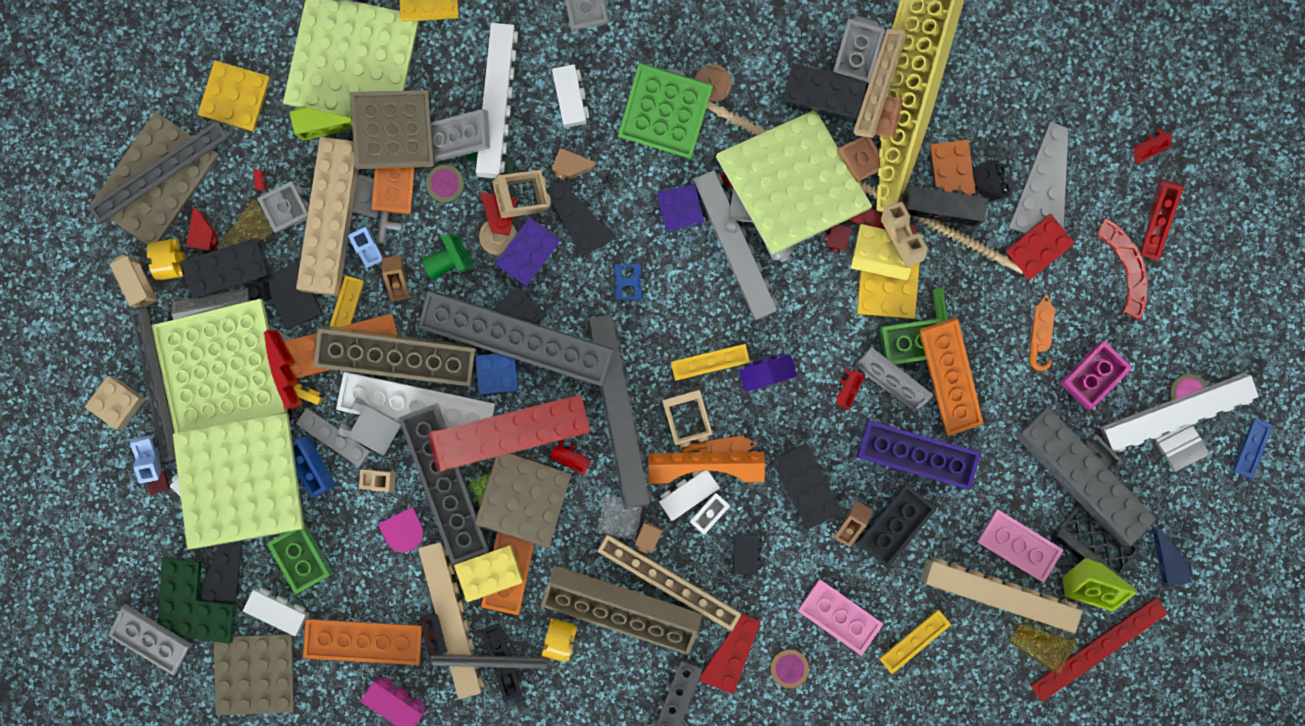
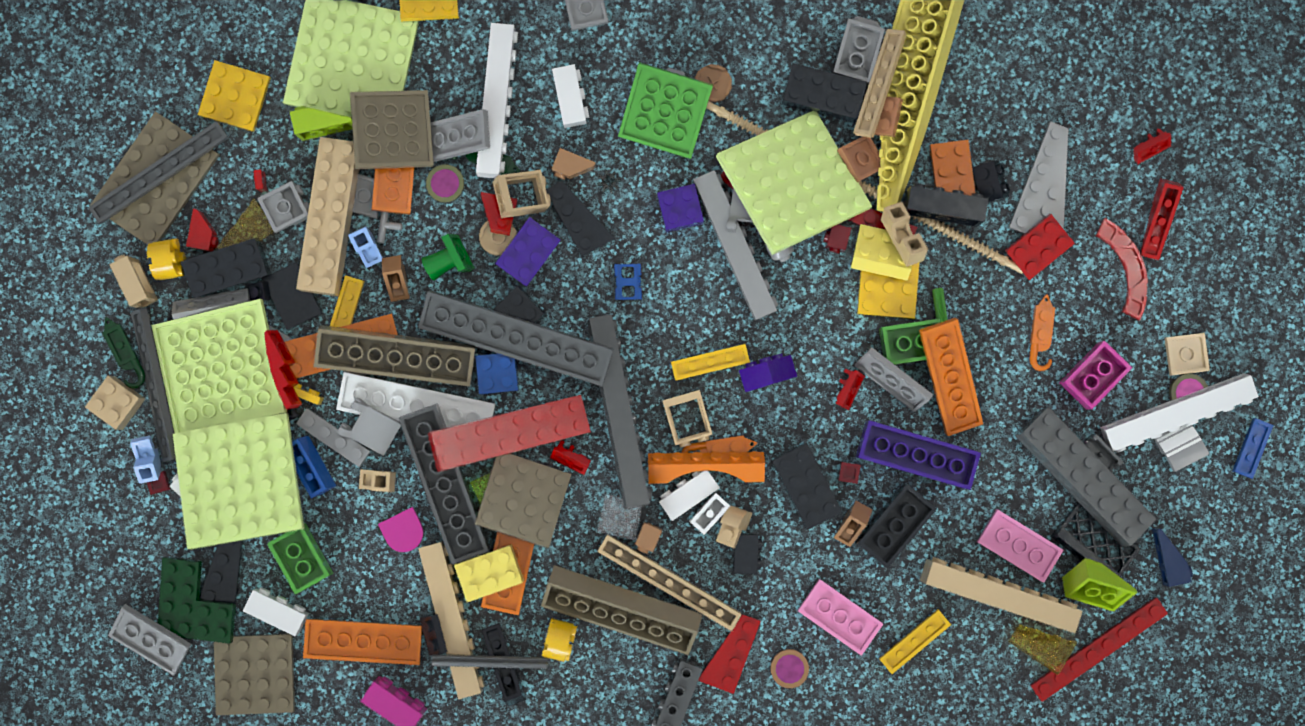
(123, 351): none -> dark green plate
(733, 523): none -> tan brick
(849, 472): none -> dark red plate
(1187, 354): none -> tan plate

